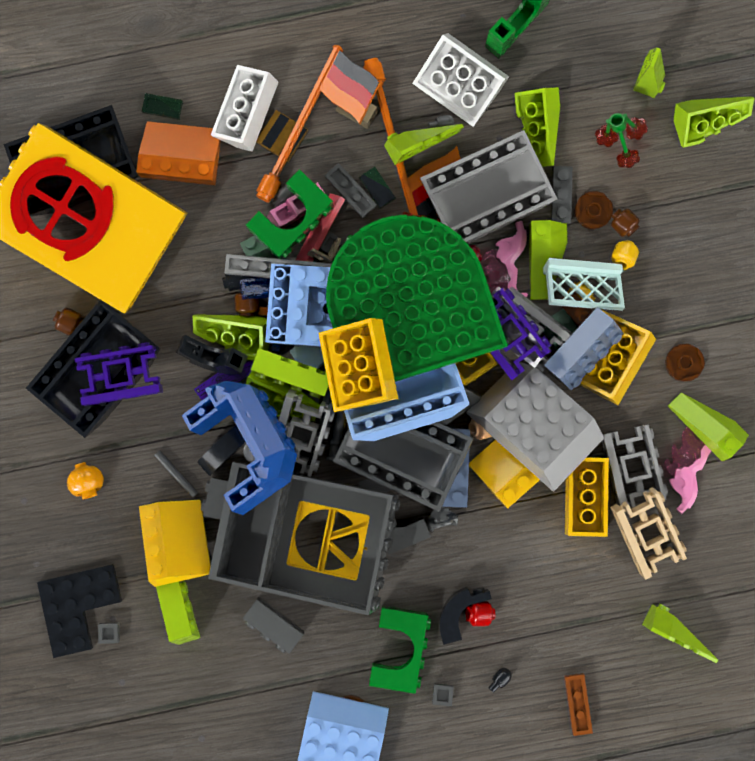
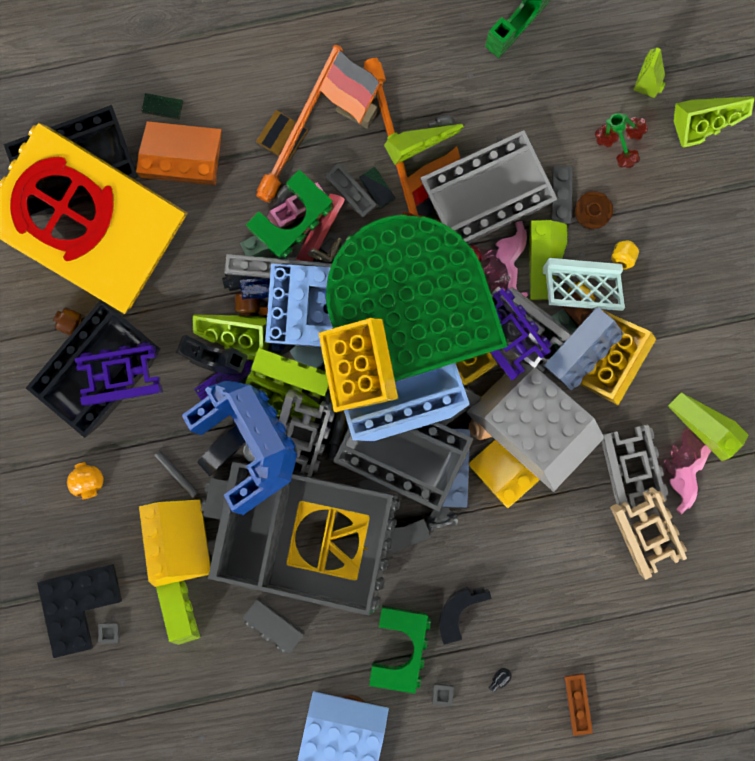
(245, 107): white slope -> none
(460, 79): white slope -> none
(480, 614): red head -> none
(540, 117): lime wedge -> none
(587, 499): yellow brick -> none
(625, 222): reddish brown head -> none
(668, 626): lime wedge -> none
(684, 362): reddish brown tile -> none

